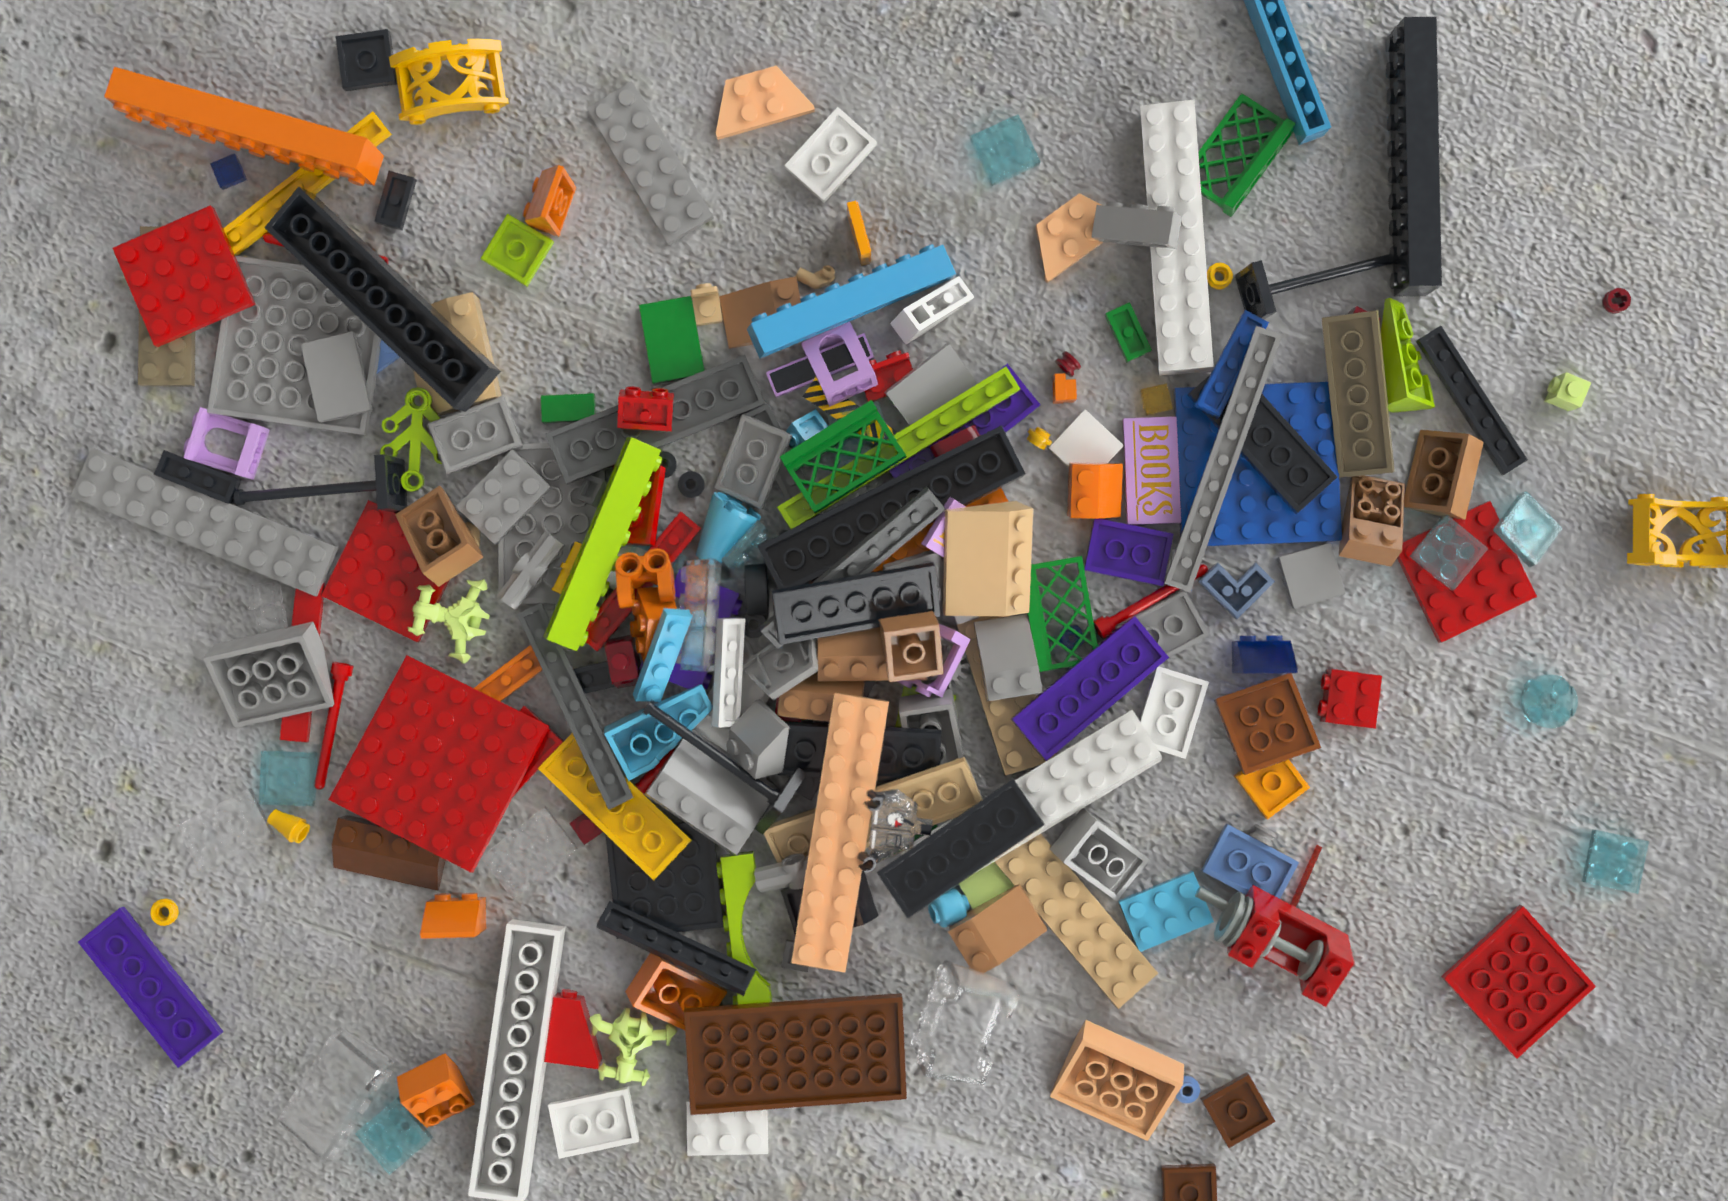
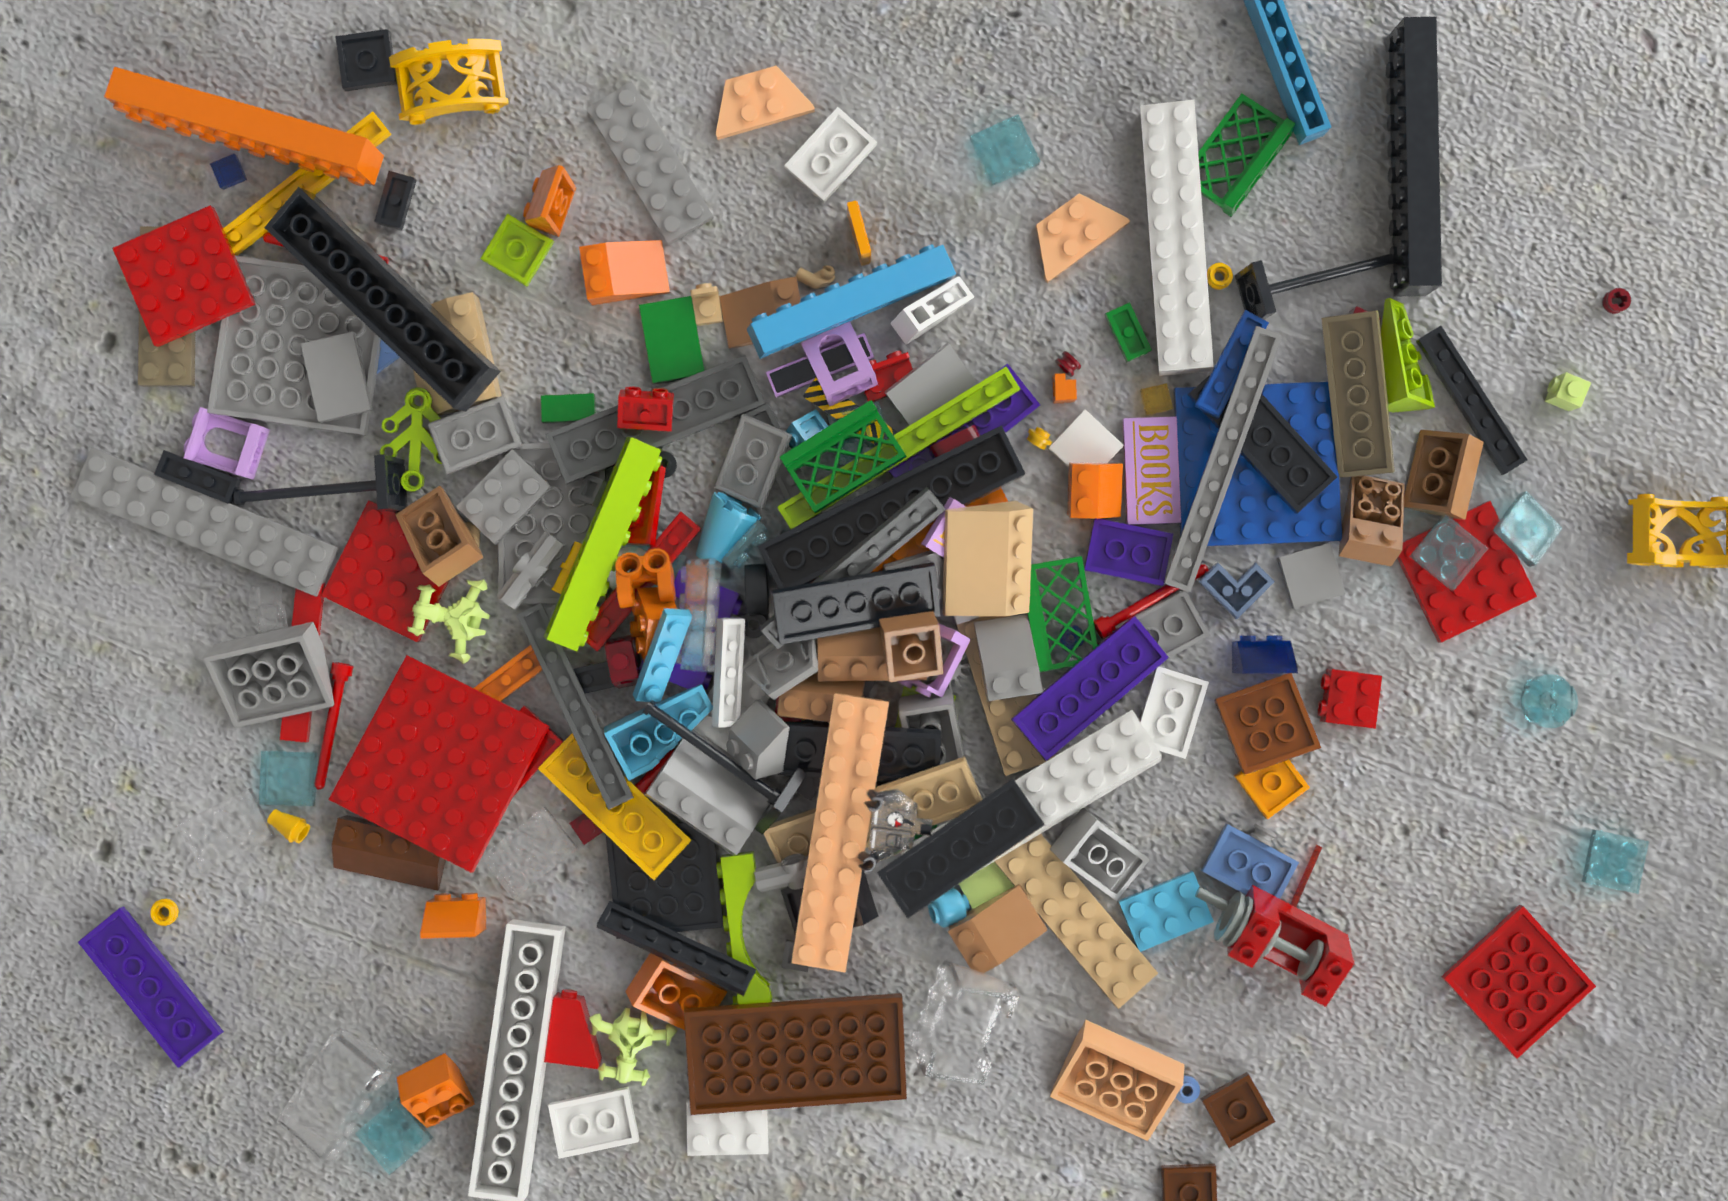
(623, 270): none -> slope
(691, 493): black plate -> none
(1136, 225): light grey brick -> none

